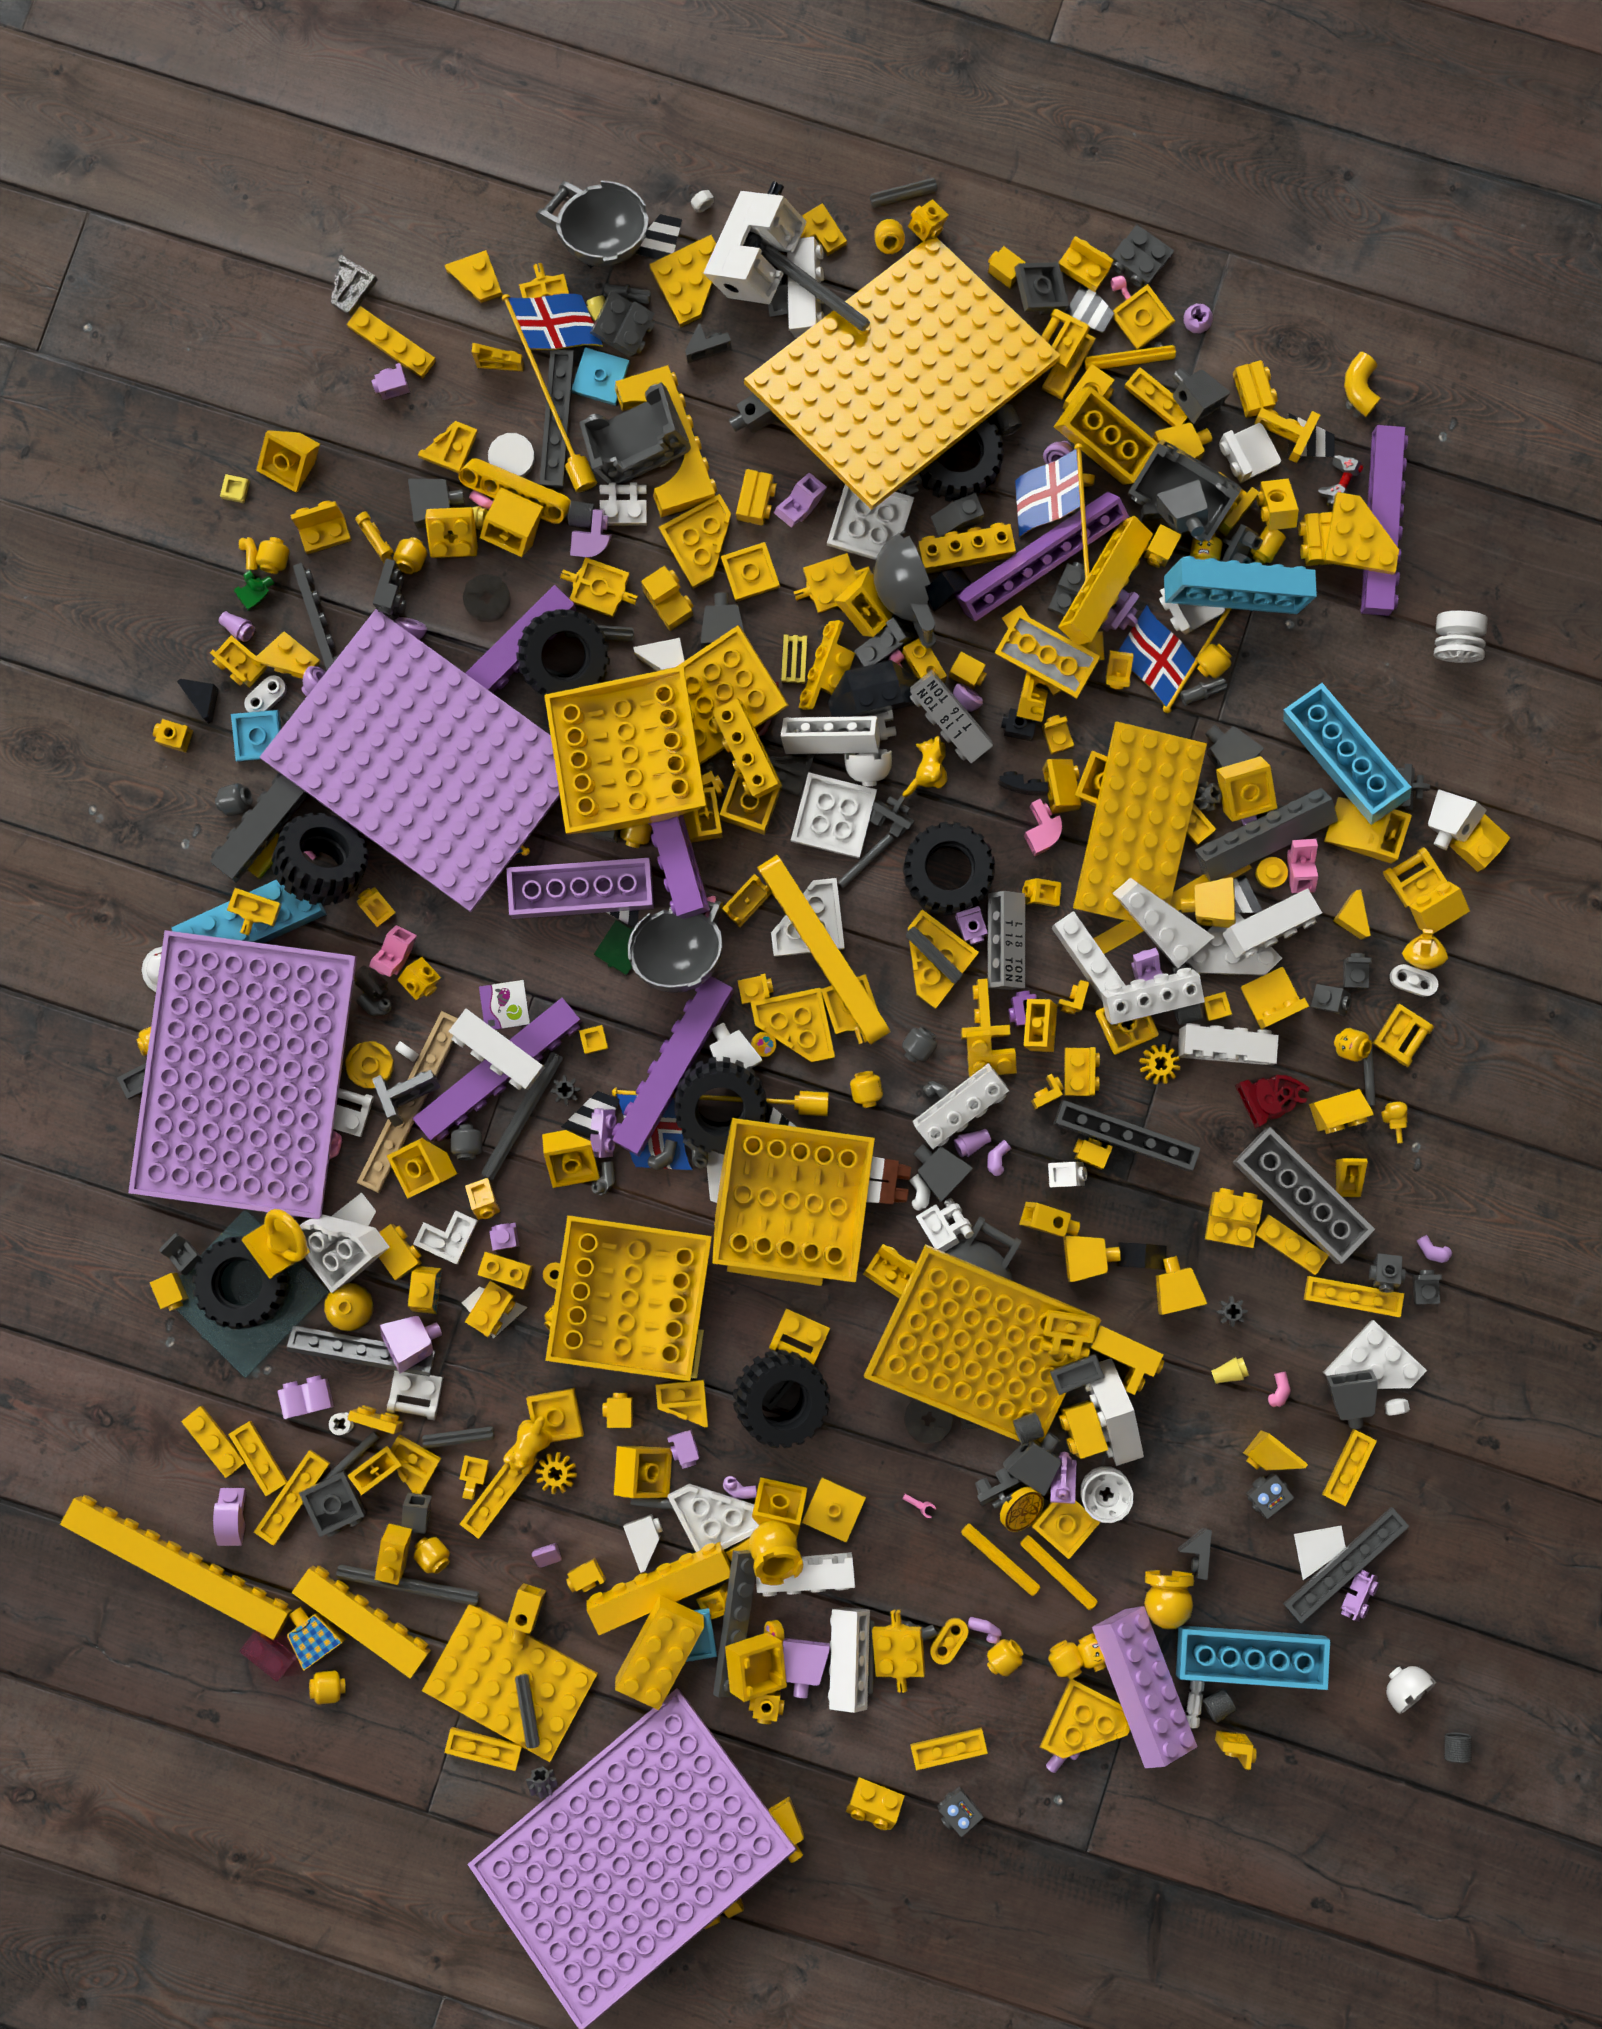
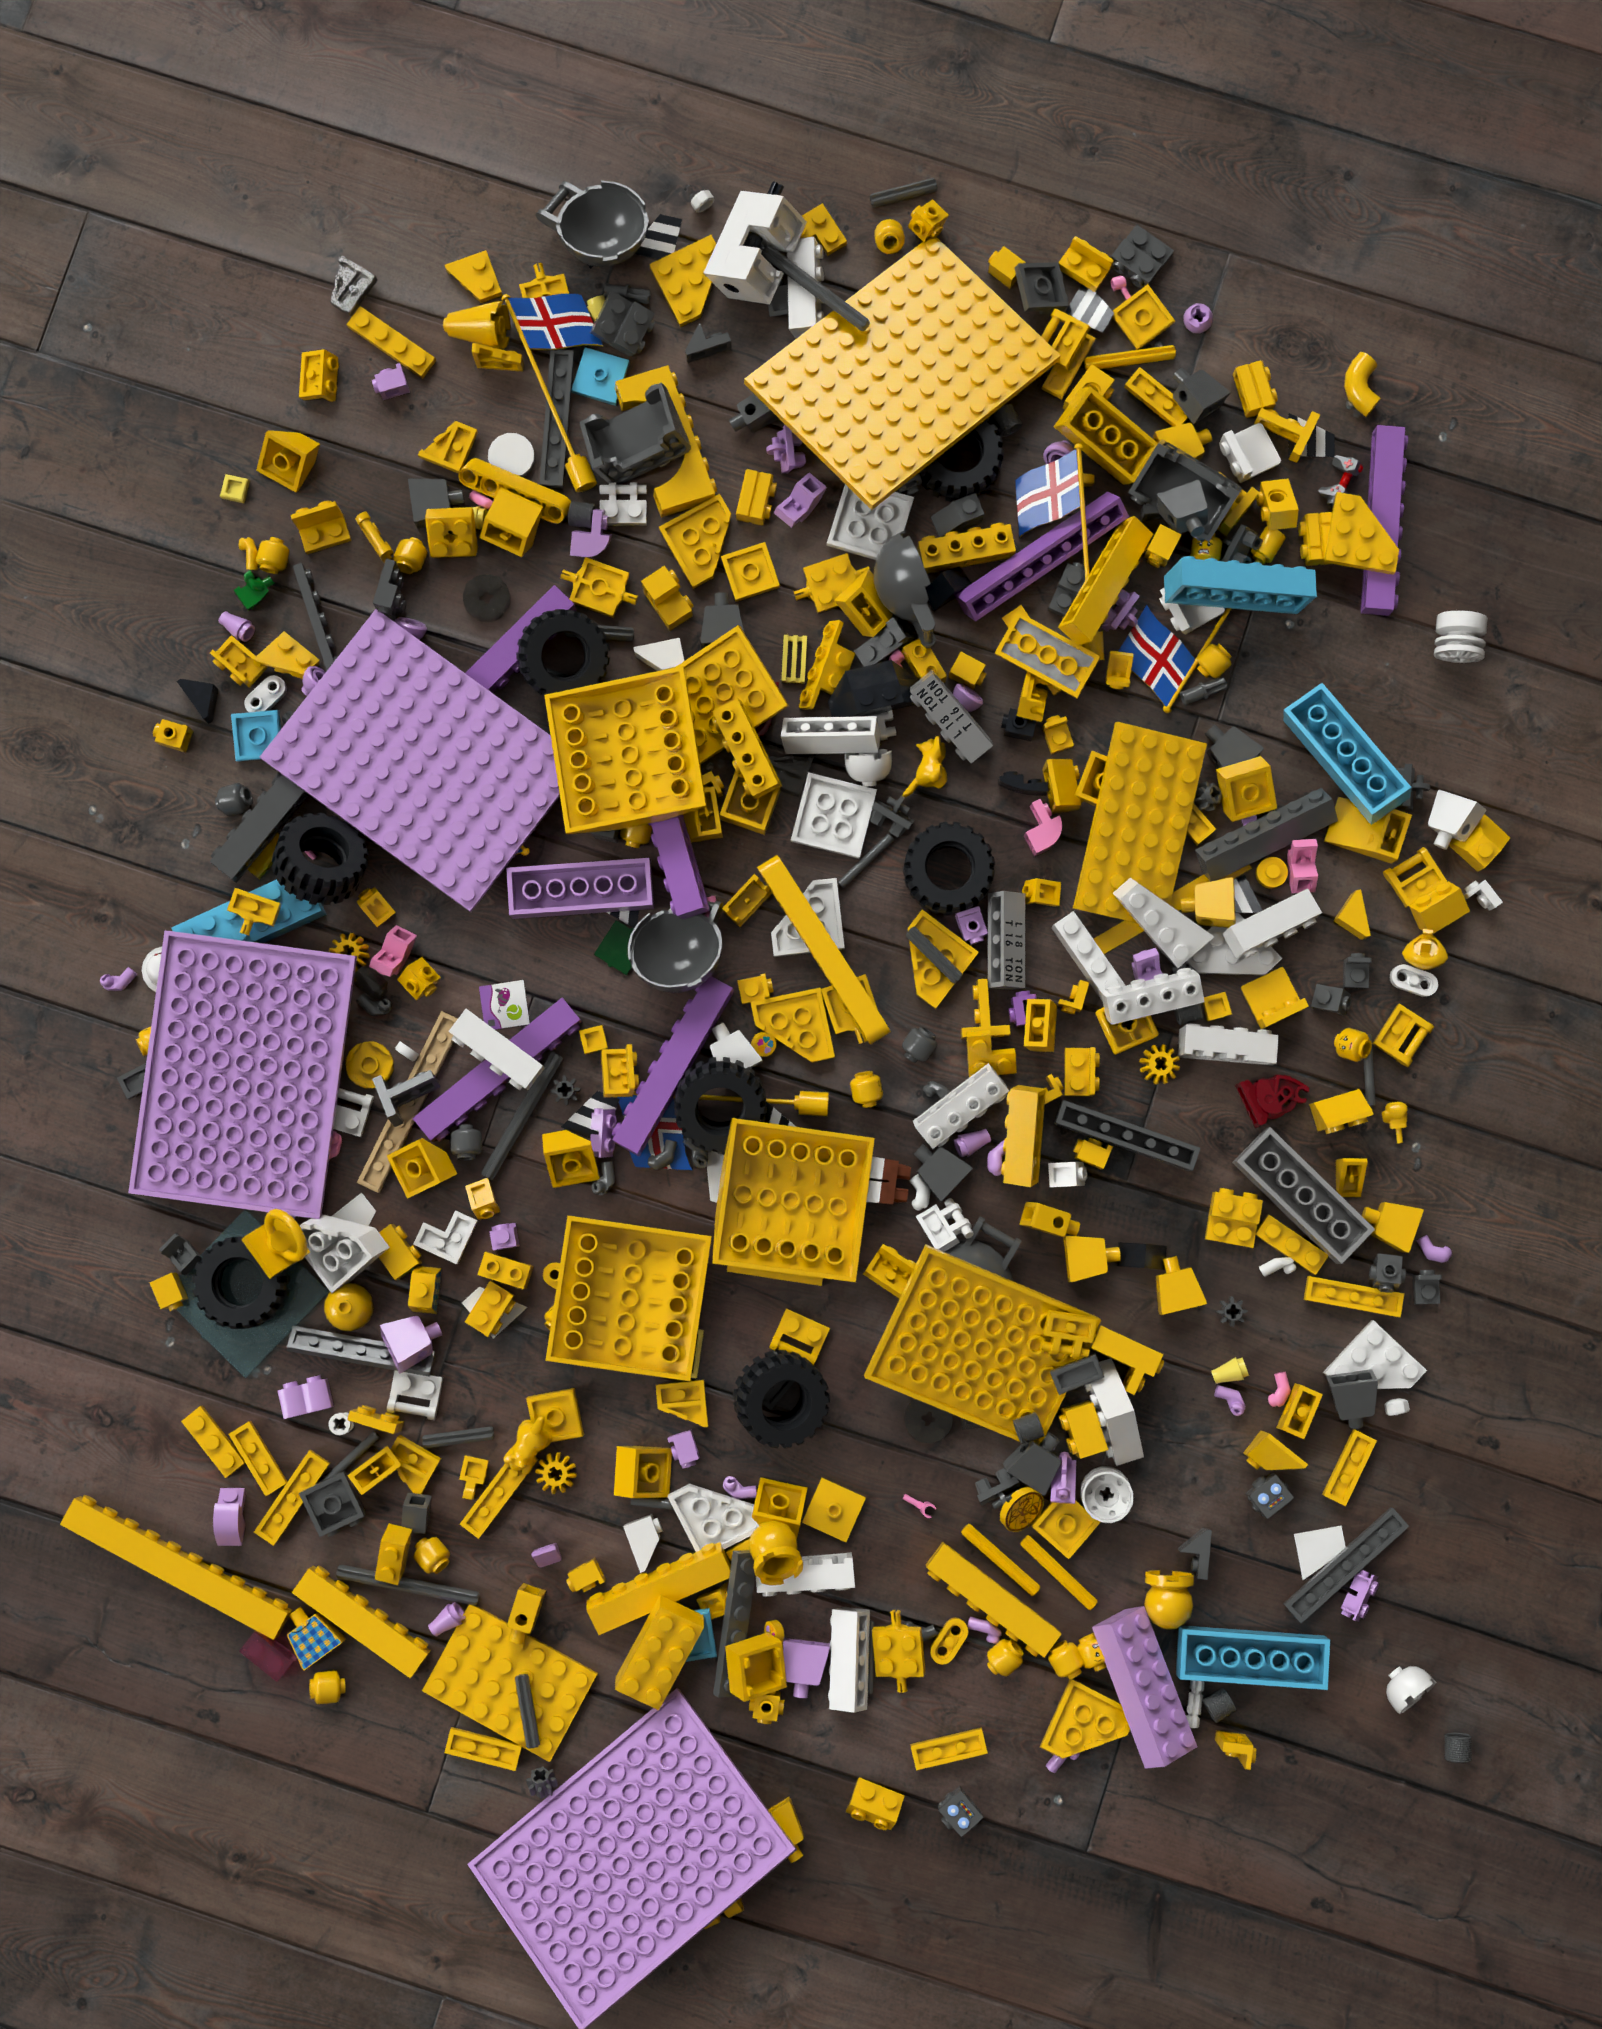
(118, 983): none -> lavender arm
(318, 375): none -> yellow bracket
(354, 945): none -> yellow gear
(447, 1619): none -> lavender cone
(480, 324): none -> yellow cone
(619, 1072): none -> yellow bracket
(619, 1411): yellow brick -> none
(783, 450): none -> lavender hips
(992, 1599): none -> yellow brick
(1024, 1135): none -> yellow brick
(1233, 1399): none -> lavender arm
(1276, 1264): none -> white arm
(1299, 1411): none -> yellow brick
(1394, 1224): none -> yellow torso
(1486, 895): none -> white bracket

